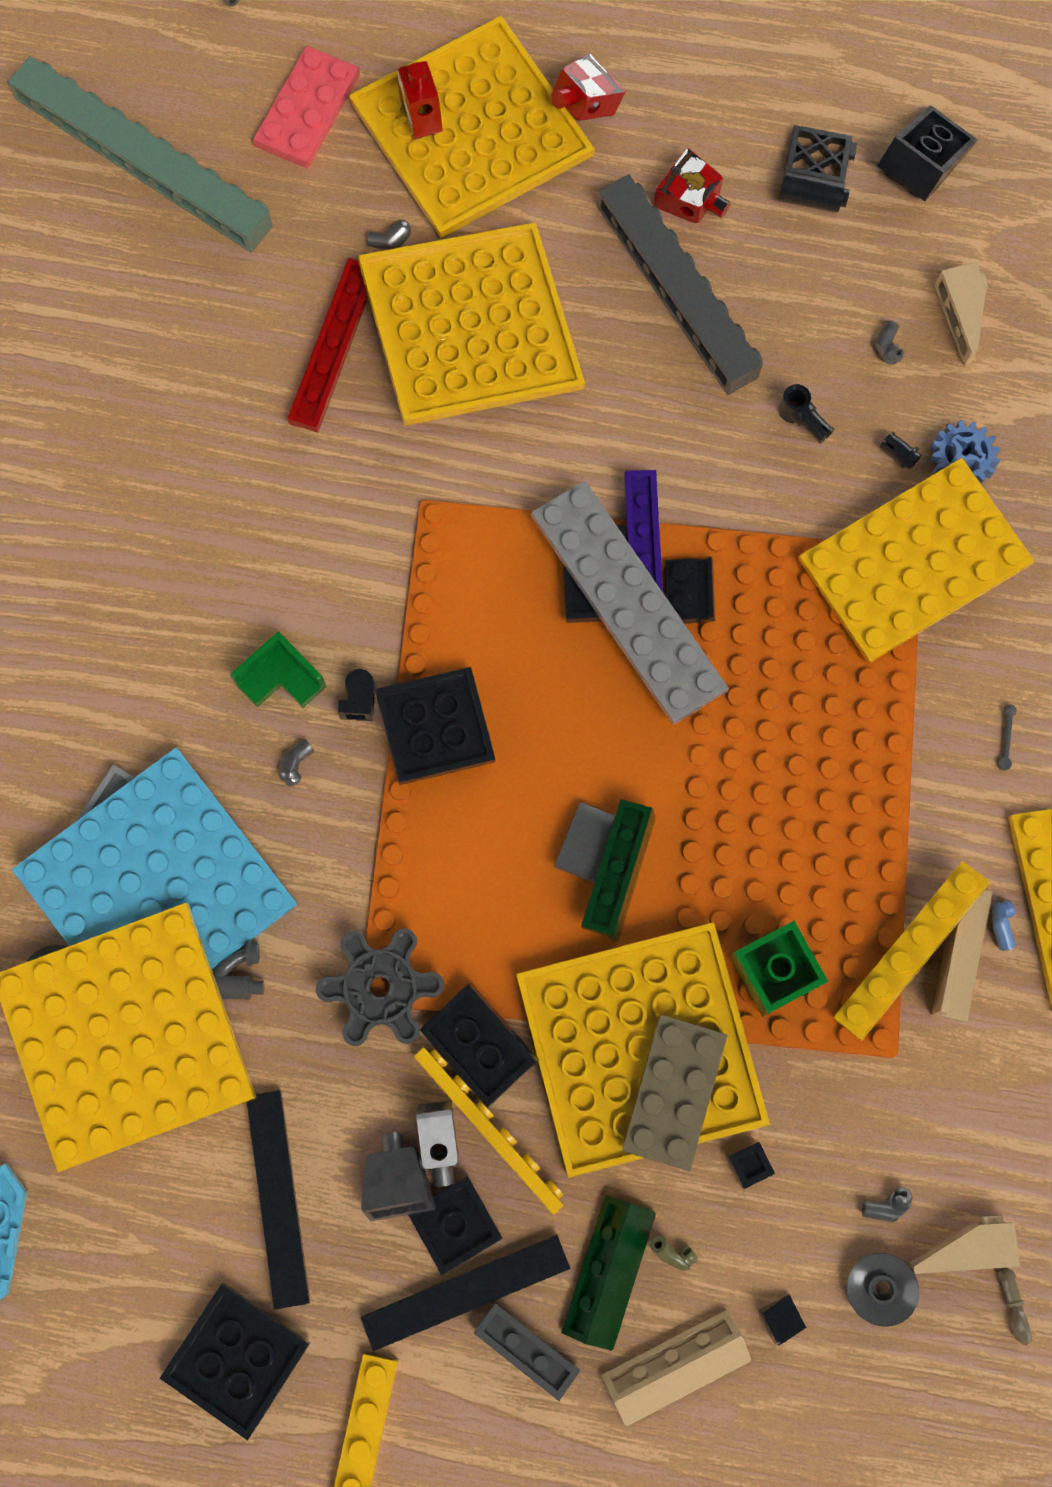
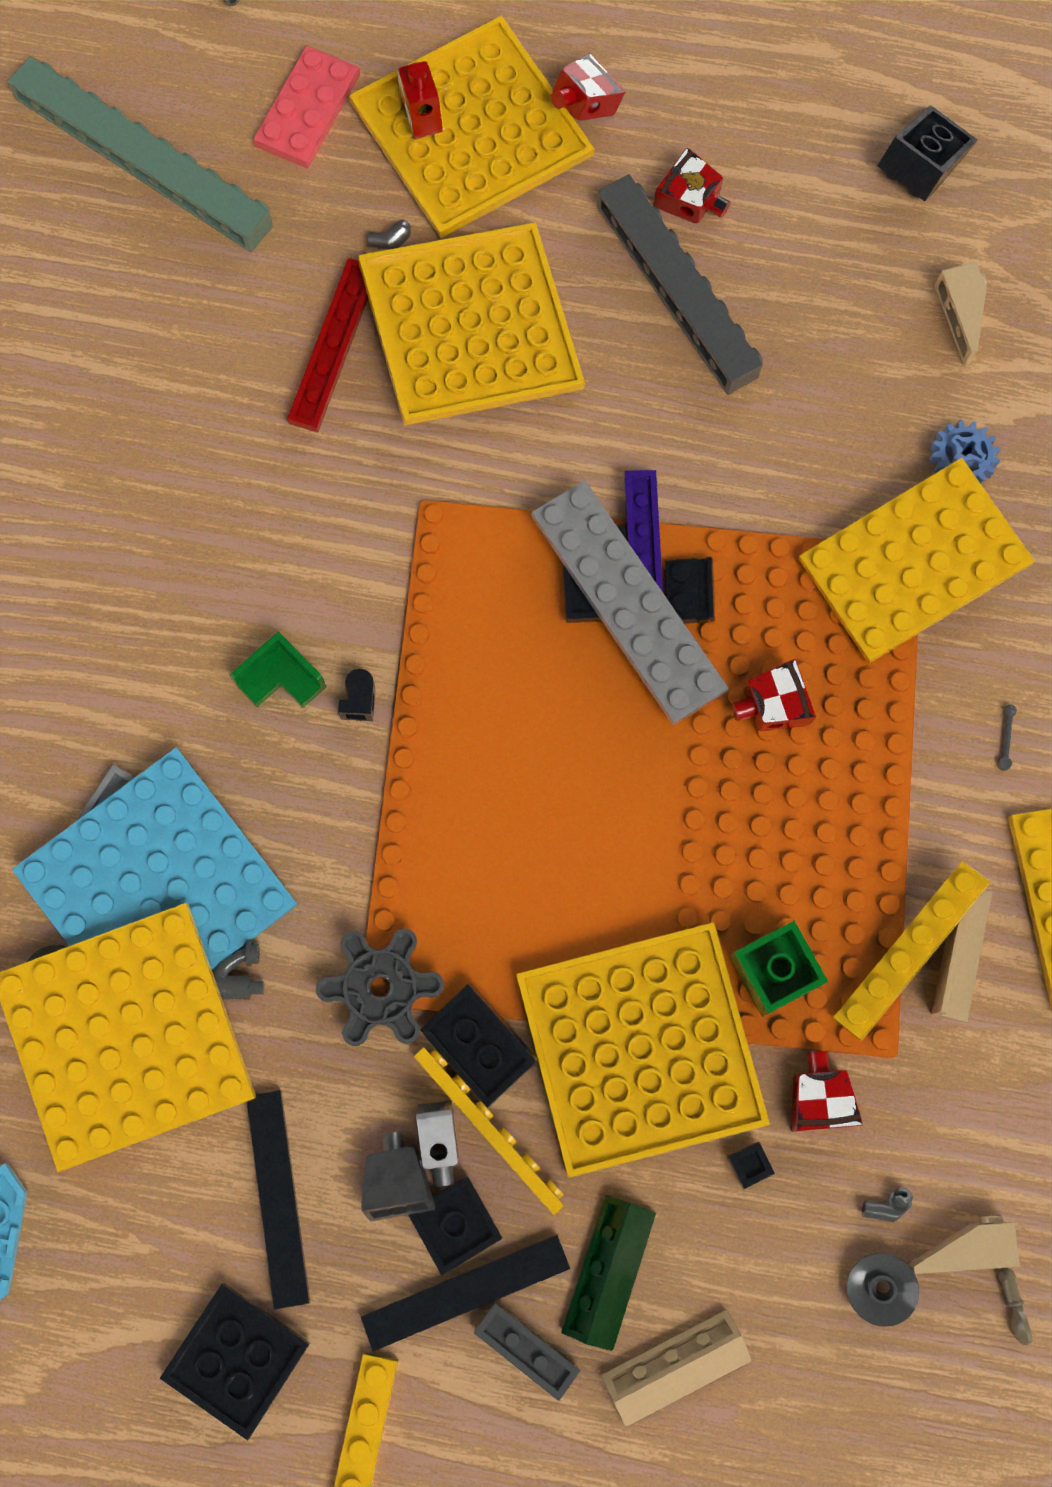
(290, 762): flat silver arm -> none
(435, 725): black plate -> none
(585, 842): dark grey slope -> none
(619, 869): dark green panel -> none
(667, 1253): olive arm -> none
(674, 1093): dark tan plate -> none
(776, 700): none -> torso
(782, 1319): black slope -> none
(805, 414): black pin -> none
(813, 186): black piece -> none
(823, 1097): none -> torso
(885, 345): flat silver arm -> none
(901, 451): black pin -> none
(1000, 913): medium blue arm -> none

